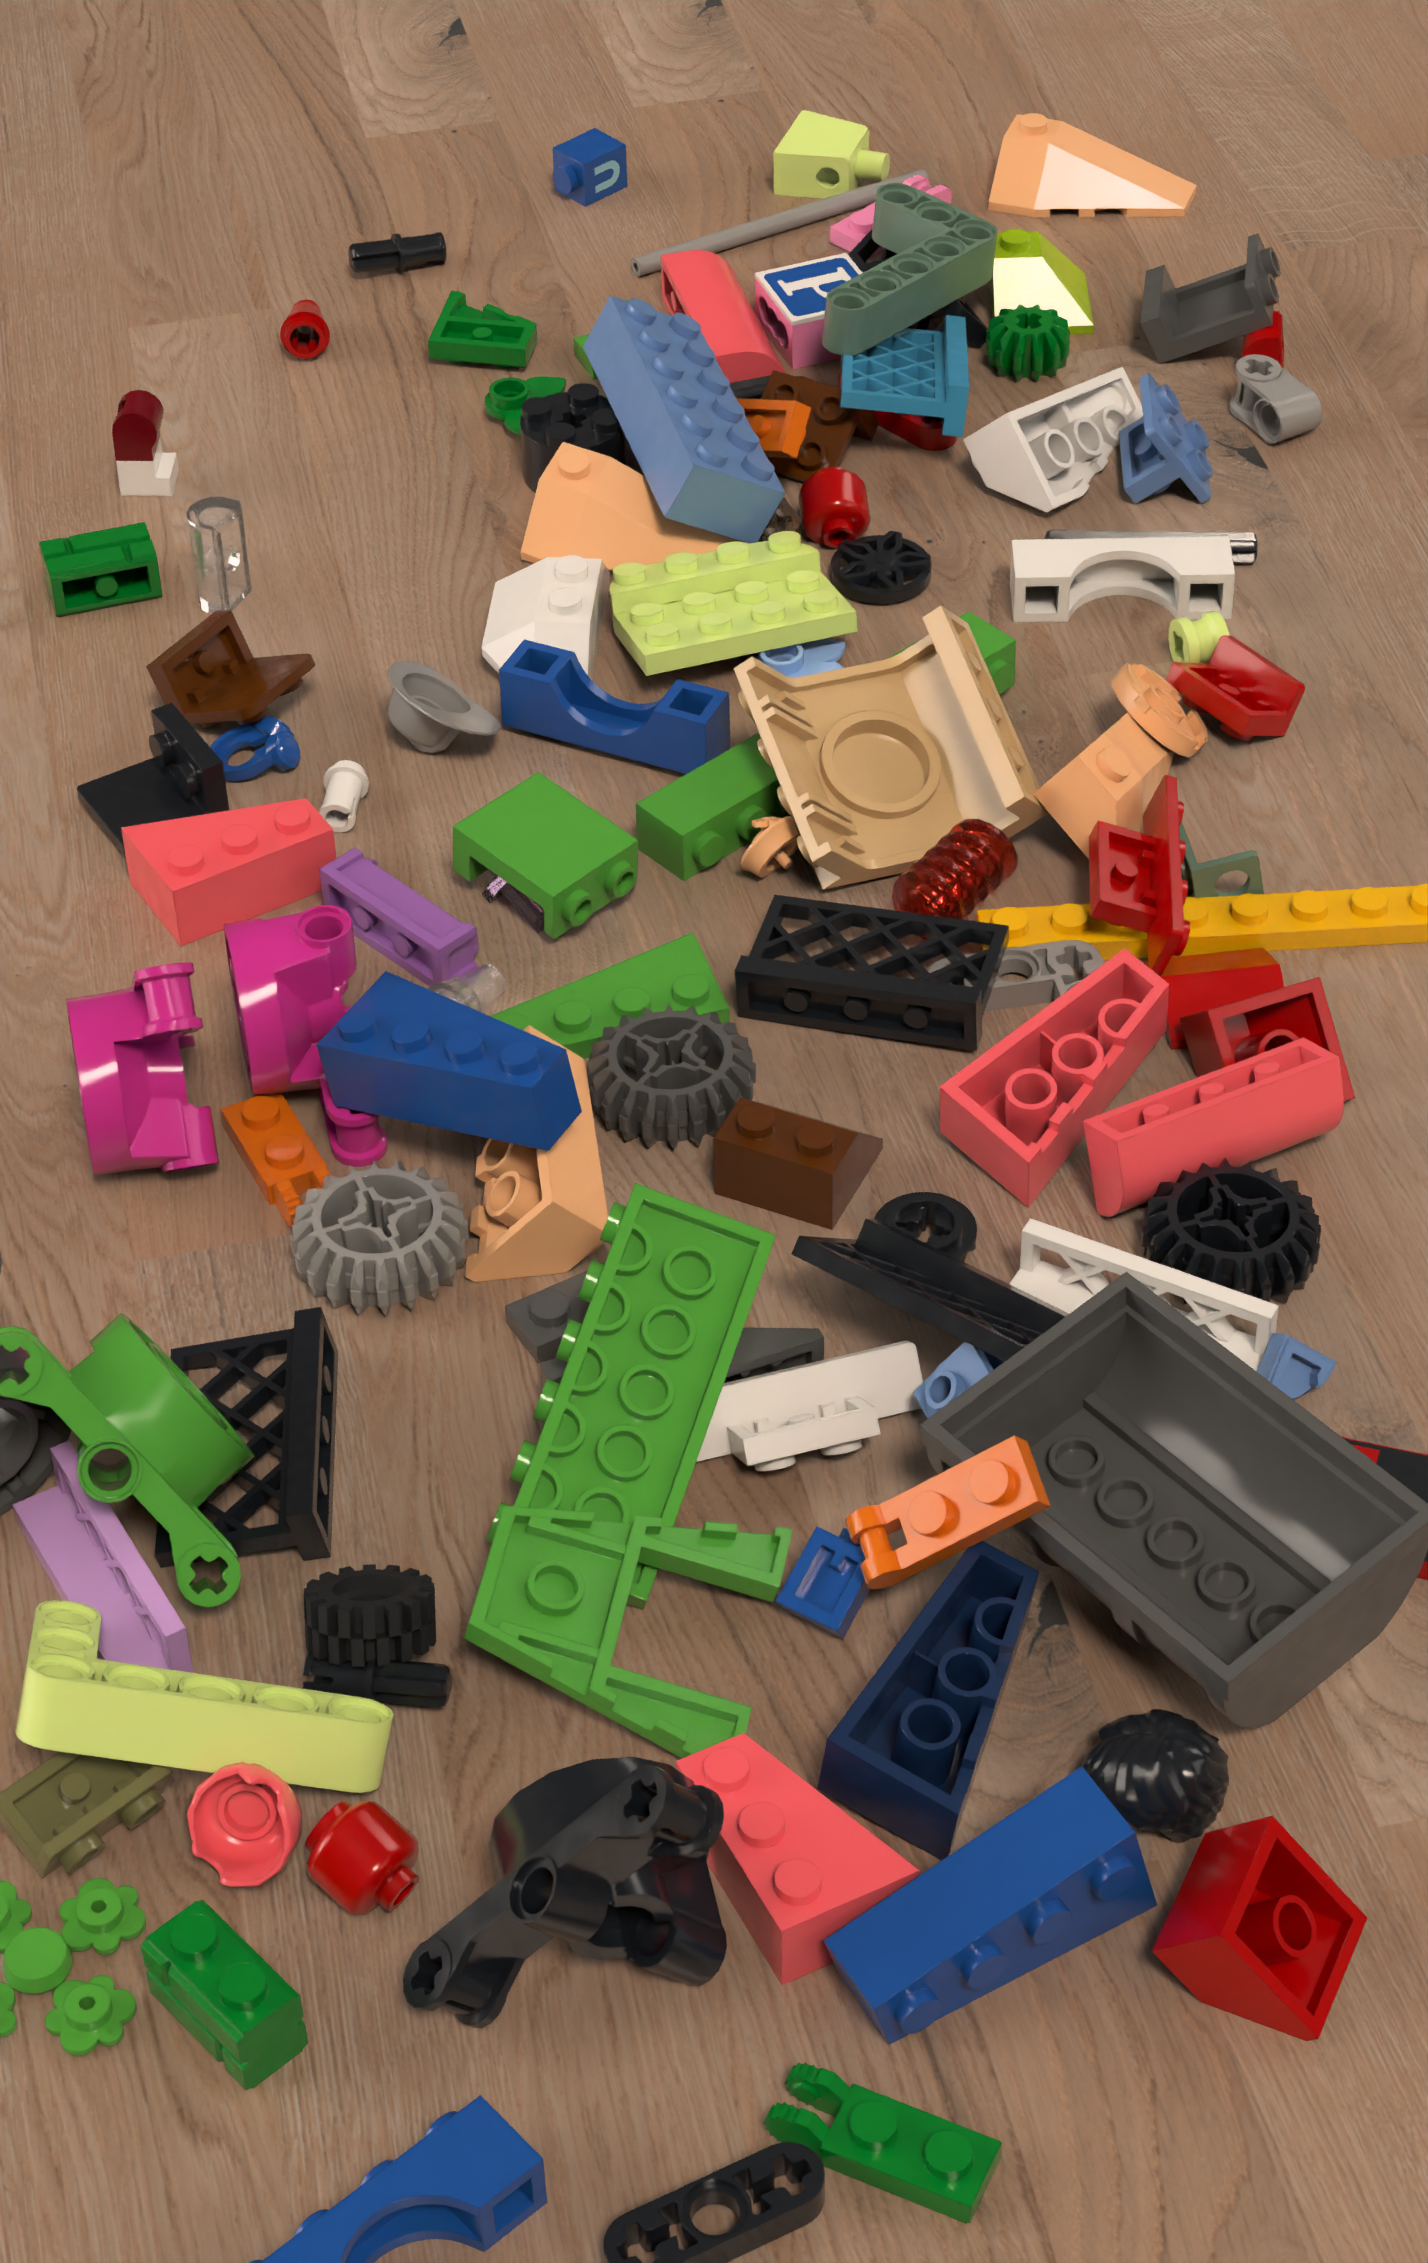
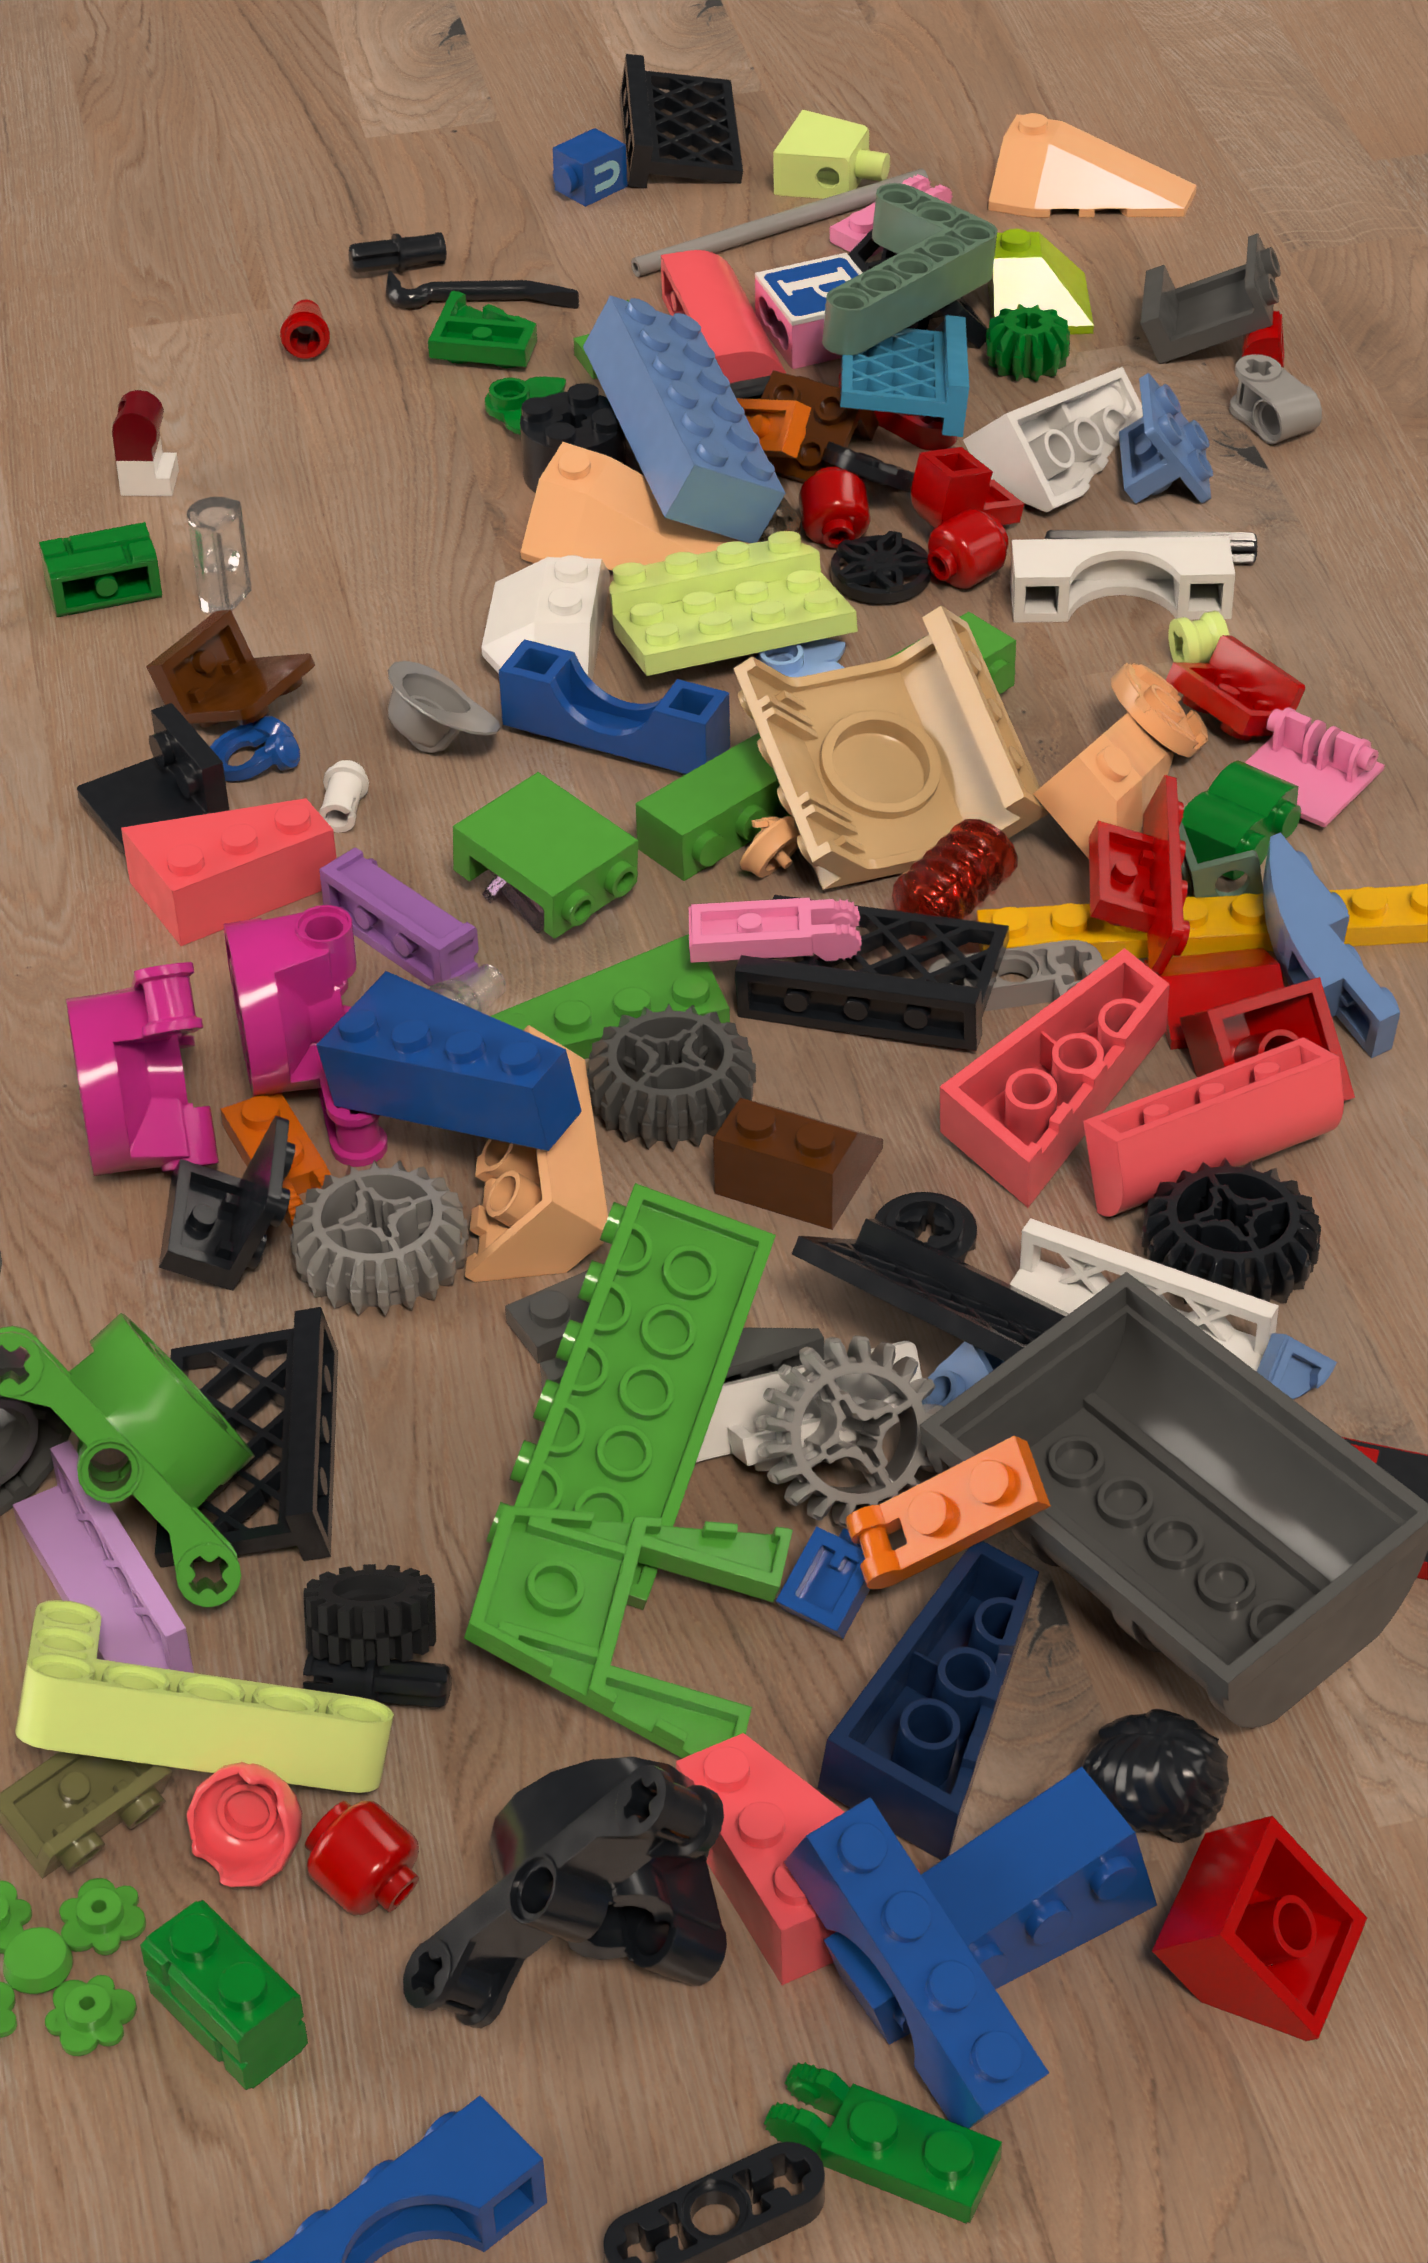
(221, 1220): none -> black bracket
(480, 290): none -> black piece
(645, 124): none -> black fence
(773, 929): none -> bright pink hinge
(834, 1404): none -> light grey gear
(868, 467): none -> black wheel
(957, 481): none -> red brick
(959, 2025): none -> blue arch
(967, 548): none -> red head
(1240, 814): none -> green brick
(1308, 939): none -> medium blue slope
(1324, 764): none -> bright pink hinge

